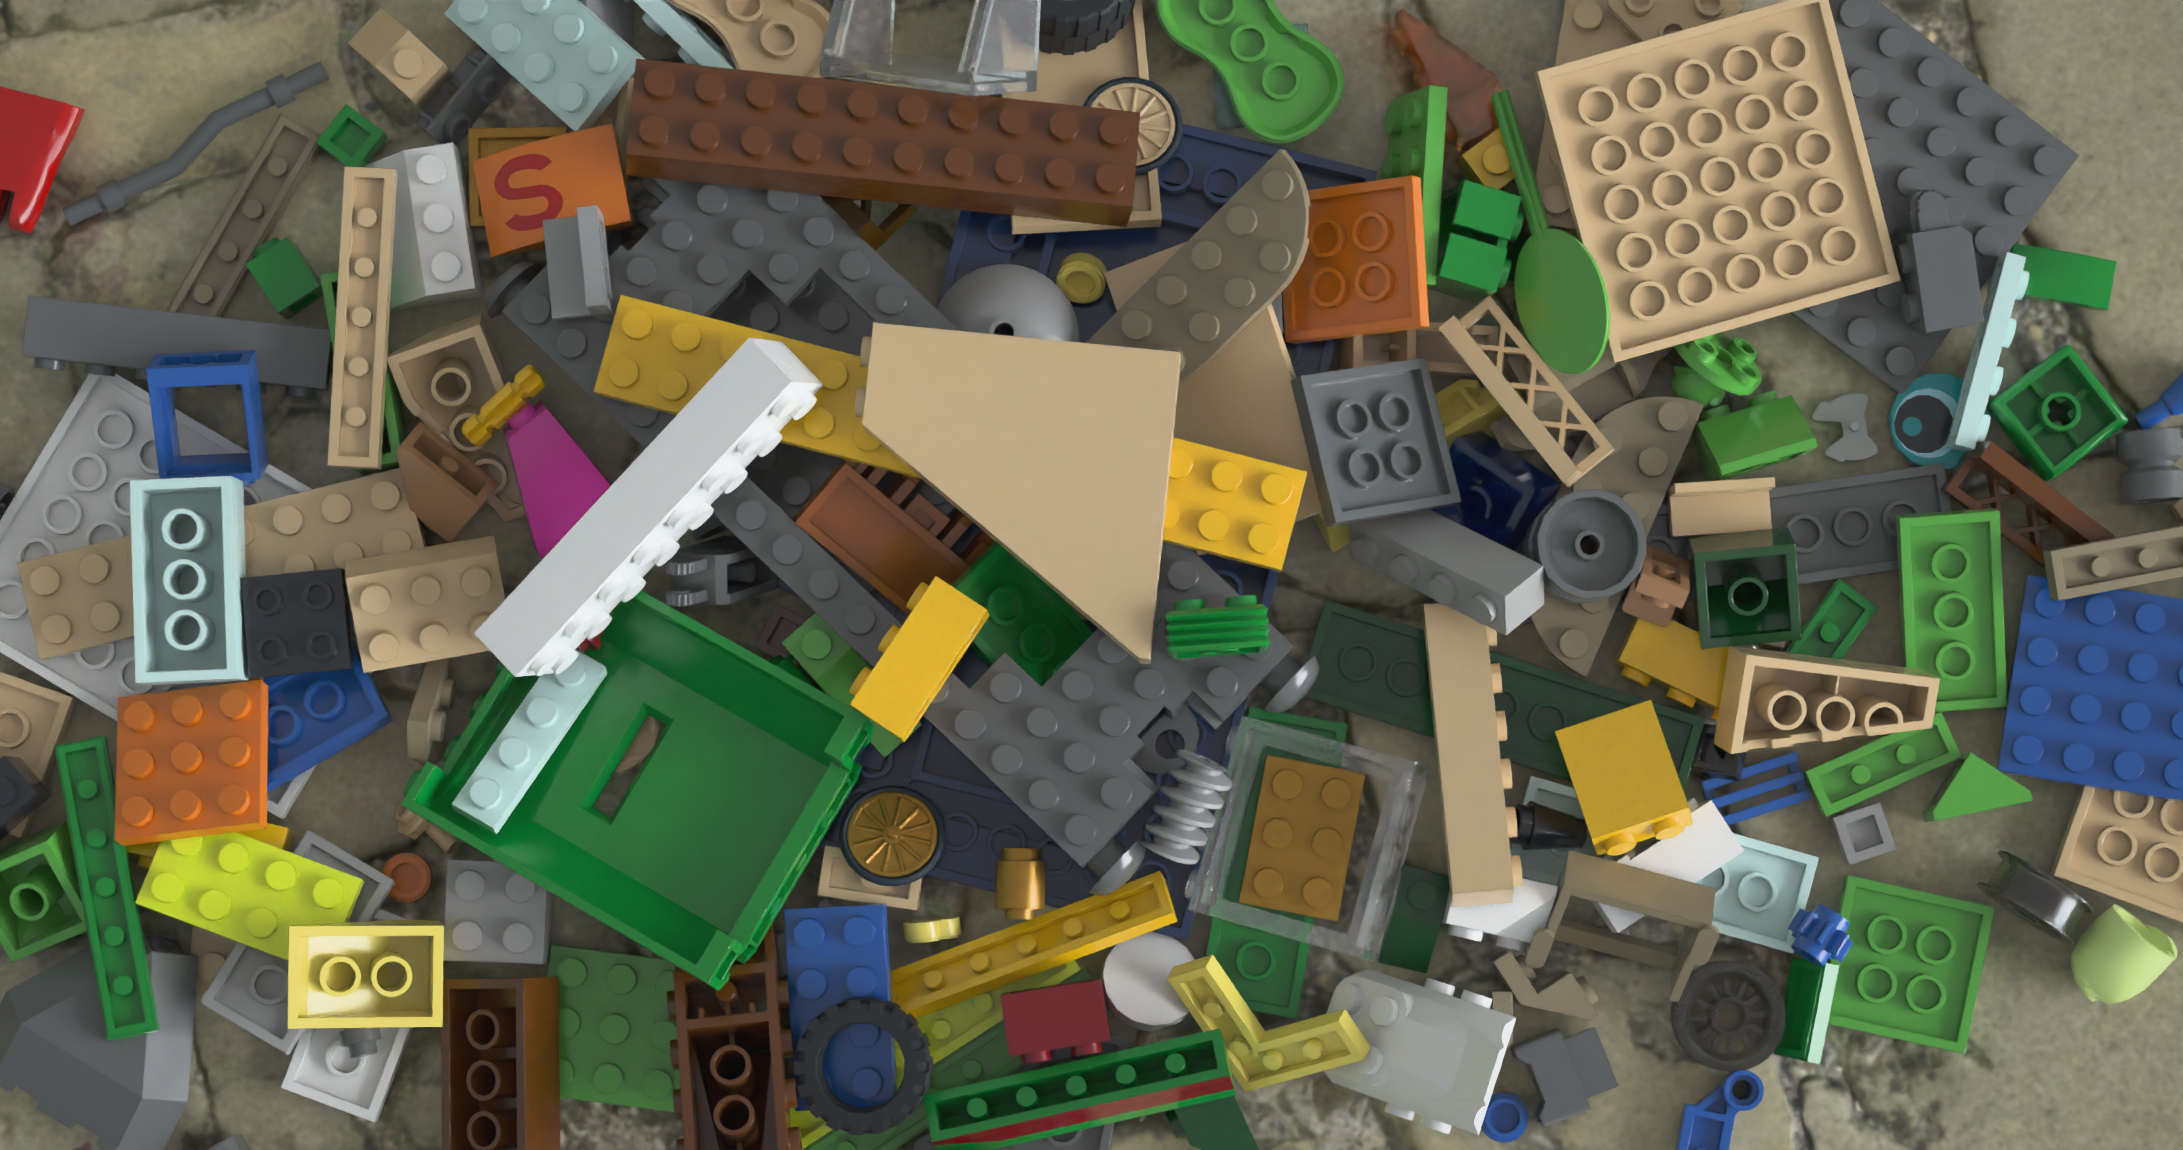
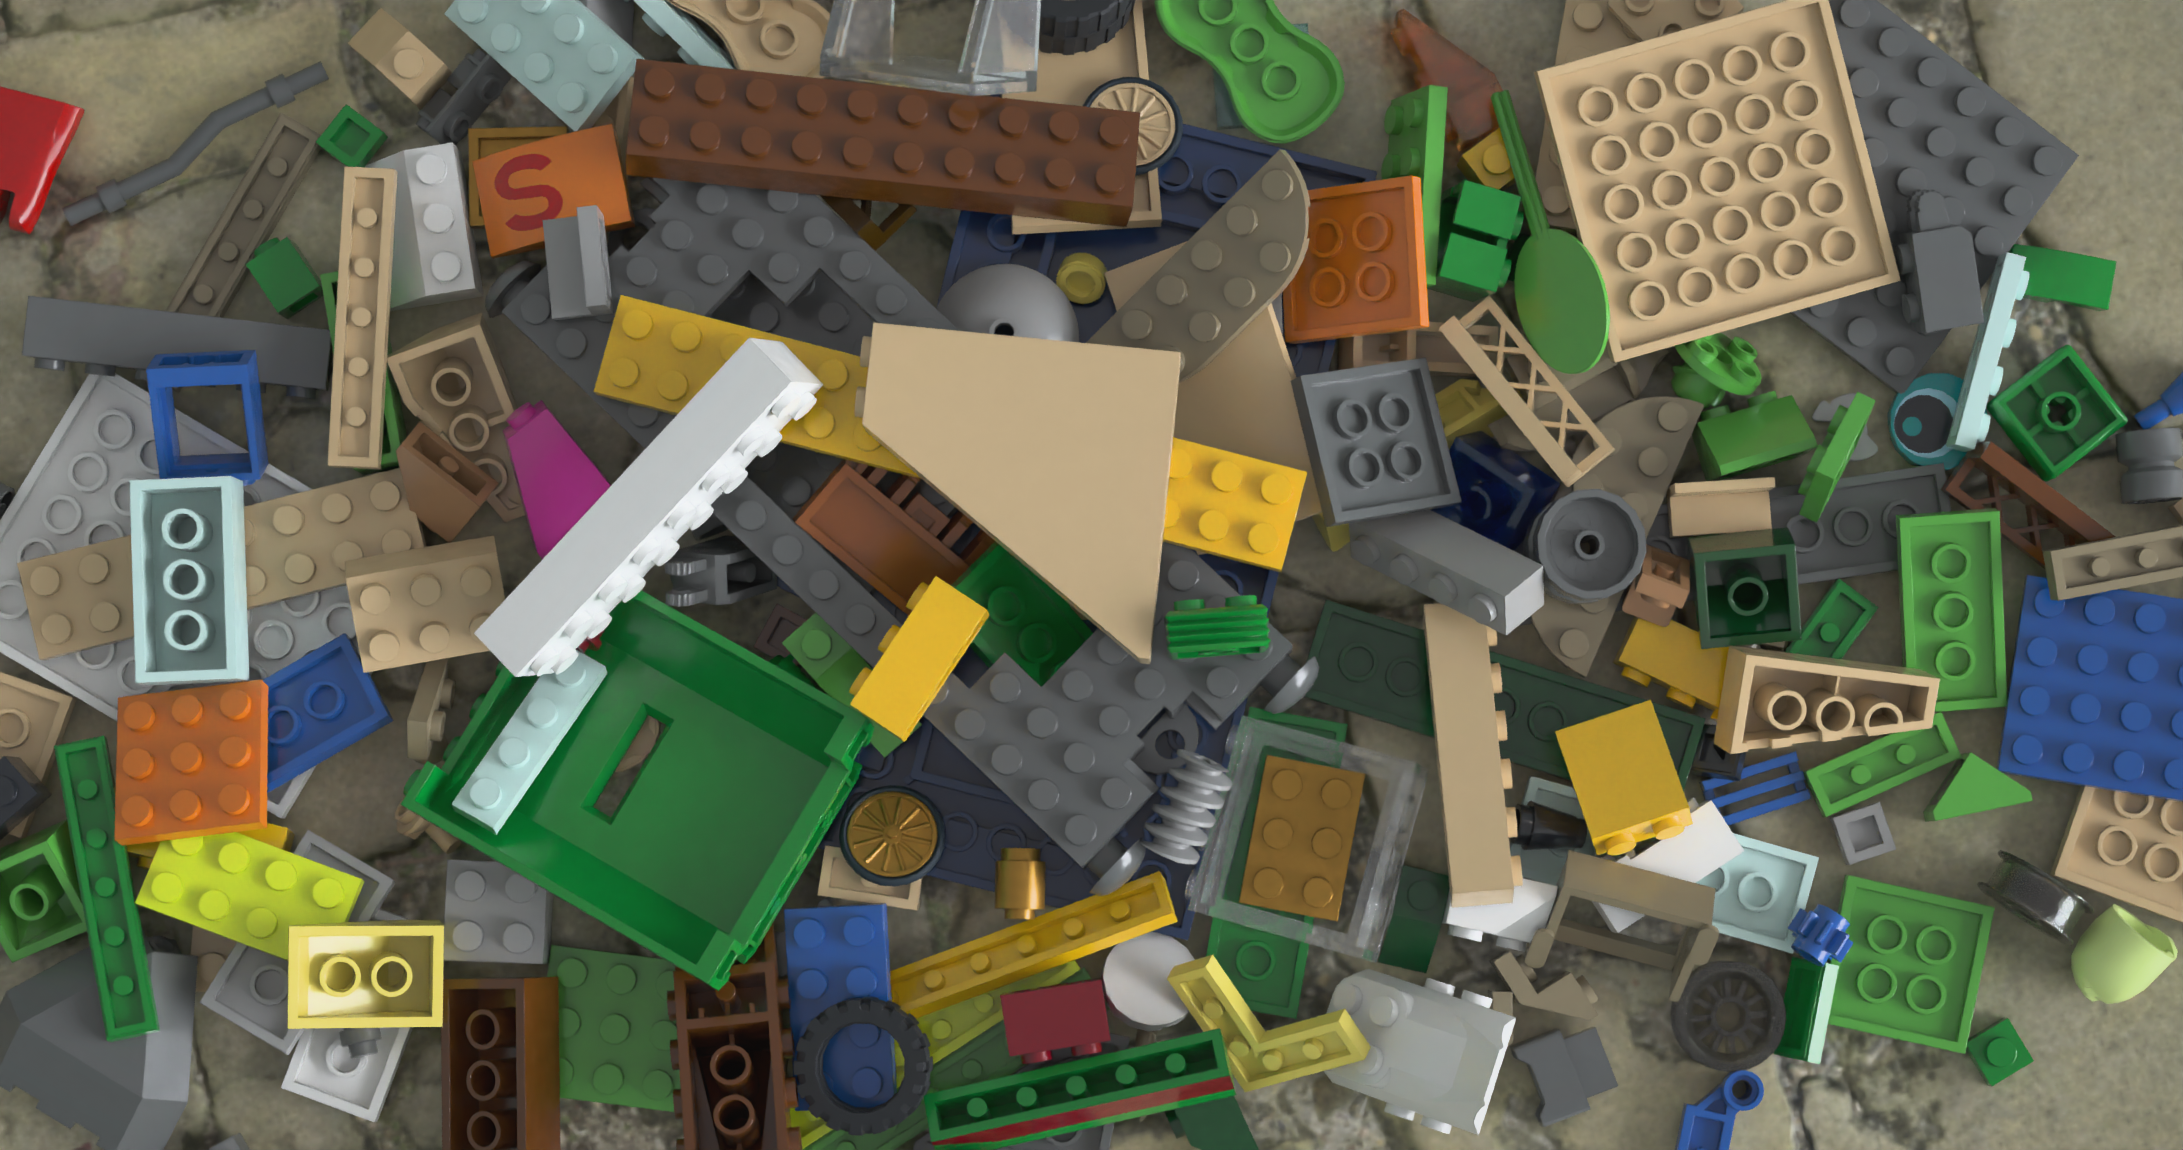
(297, 623): black plate -> none
(412, 877): orange tile -> none
(503, 405): yellow axle -> none
(931, 929): light yellow tile -> none
(1505, 1117): blue plate -> none
(1833, 455): none -> bright green plate
(1998, 1051): none -> green plate

